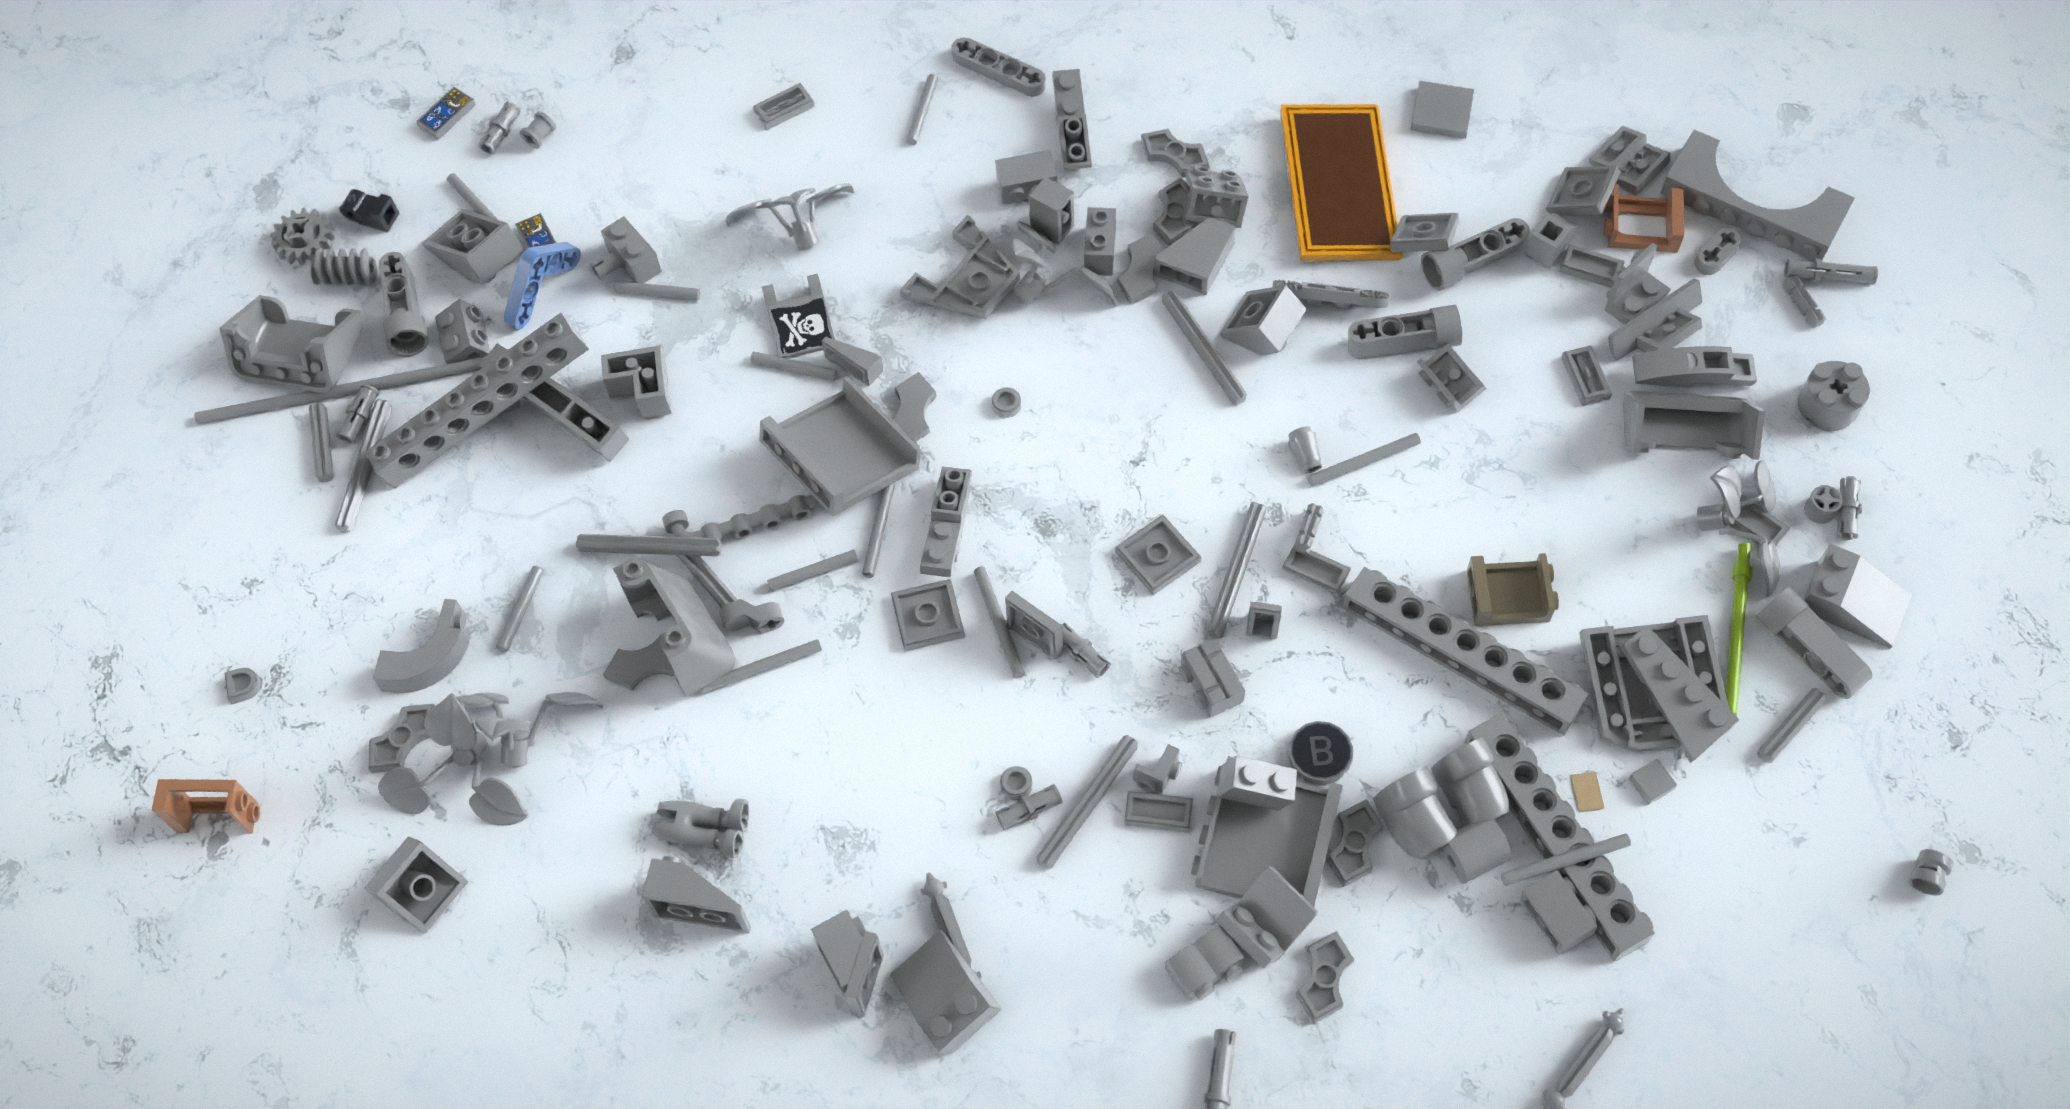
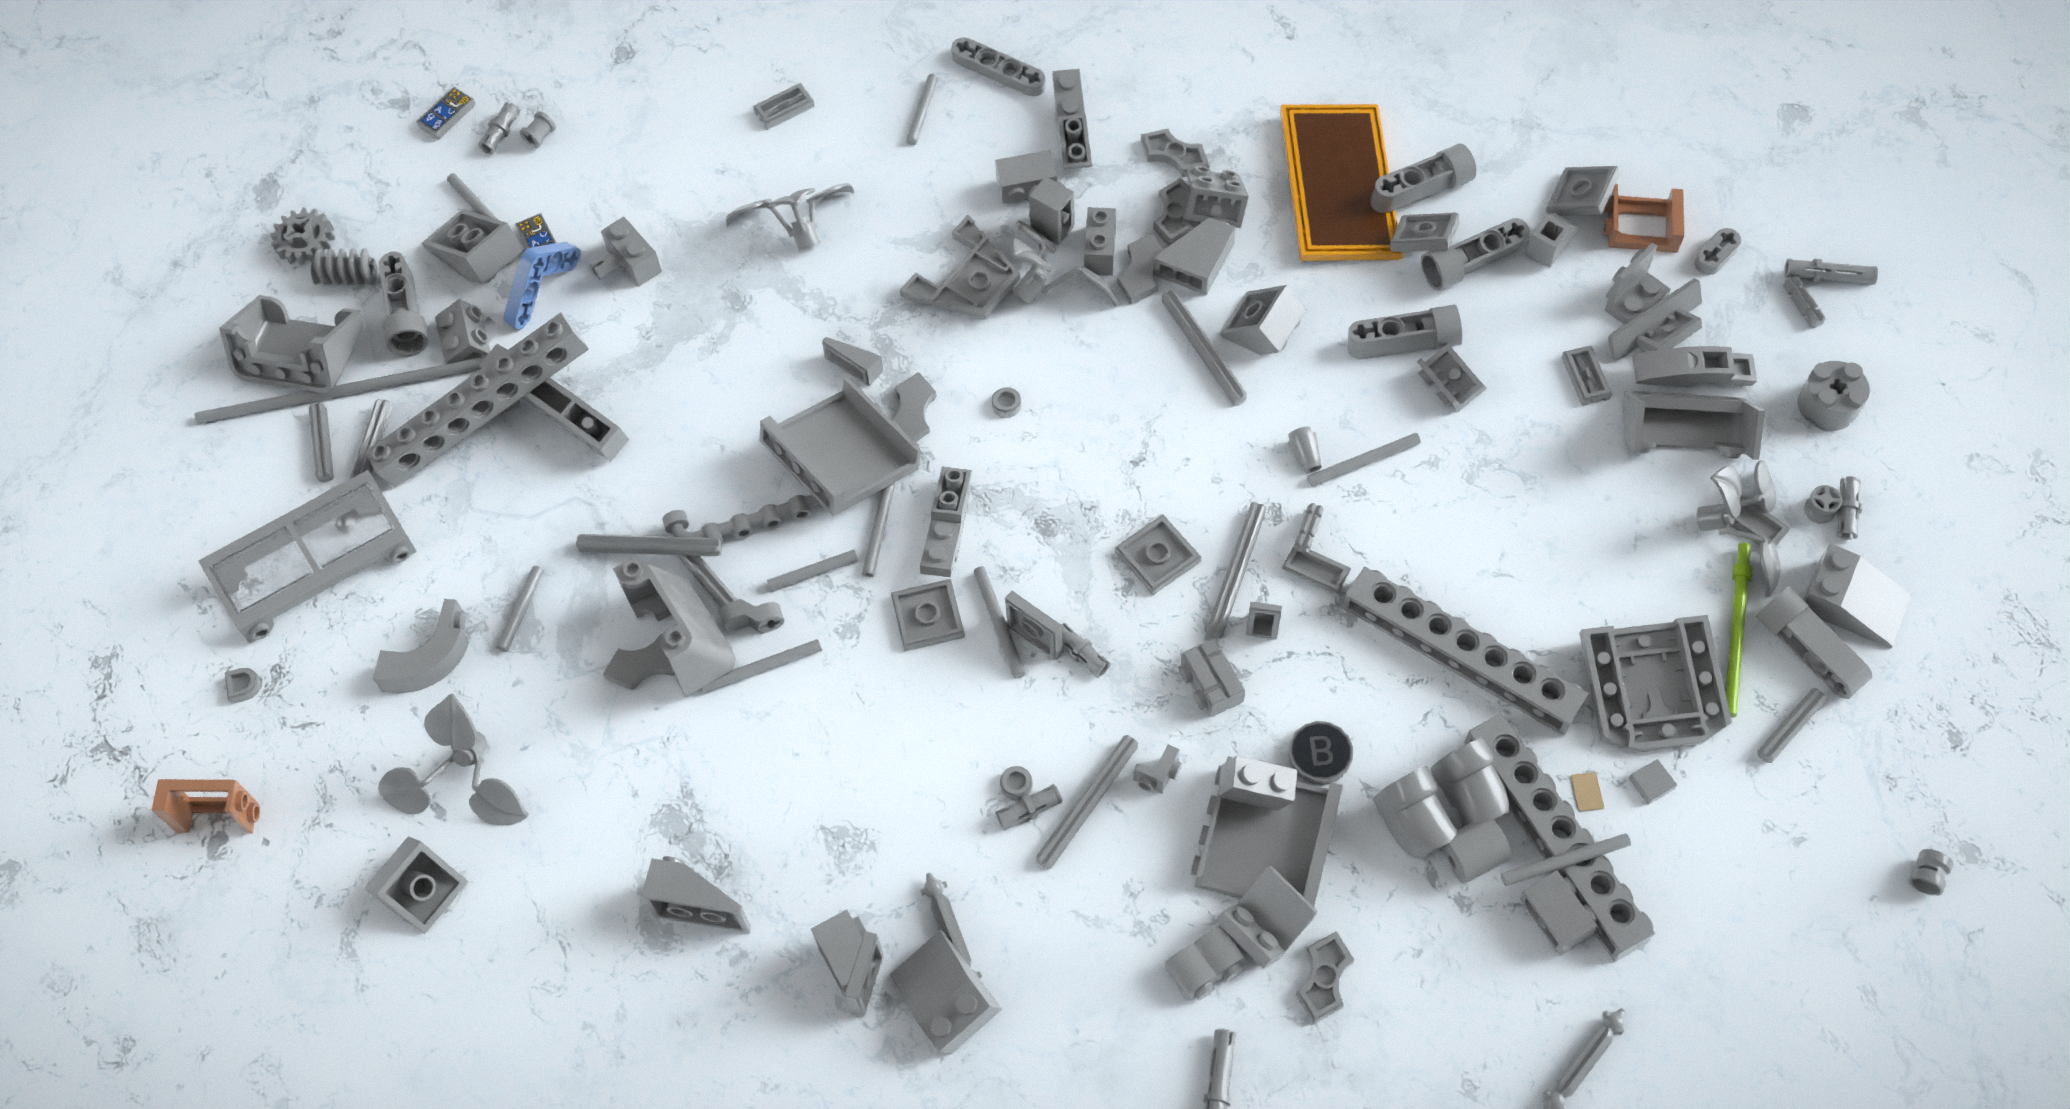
(305, 553): none -> windscreen
(357, 413): light grey pin -> none
(369, 209): black leg -> none
(394, 746): light grey tile -> none
(513, 740): light grey plant -> none
(641, 374): light grey brick -> none
(657, 290): light grey bar -> none
(690, 813): light grey piece -> none
(793, 366): light grey bar -> none
(799, 322): flag -> none
(1158, 811): light grey tile -> none
(1342, 296): light grey plate -> none
(1351, 857): light grey tile -> none
(1424, 178): none -> light grey beam
(1442, 109): light grey tile -> none
(1511, 591): dark tan panel -> none
(1590, 265): light grey tile -> none
(1633, 156): light grey slope -> none
(1686, 702): light grey wing -> none
(1801, 229): light grey arch -> none

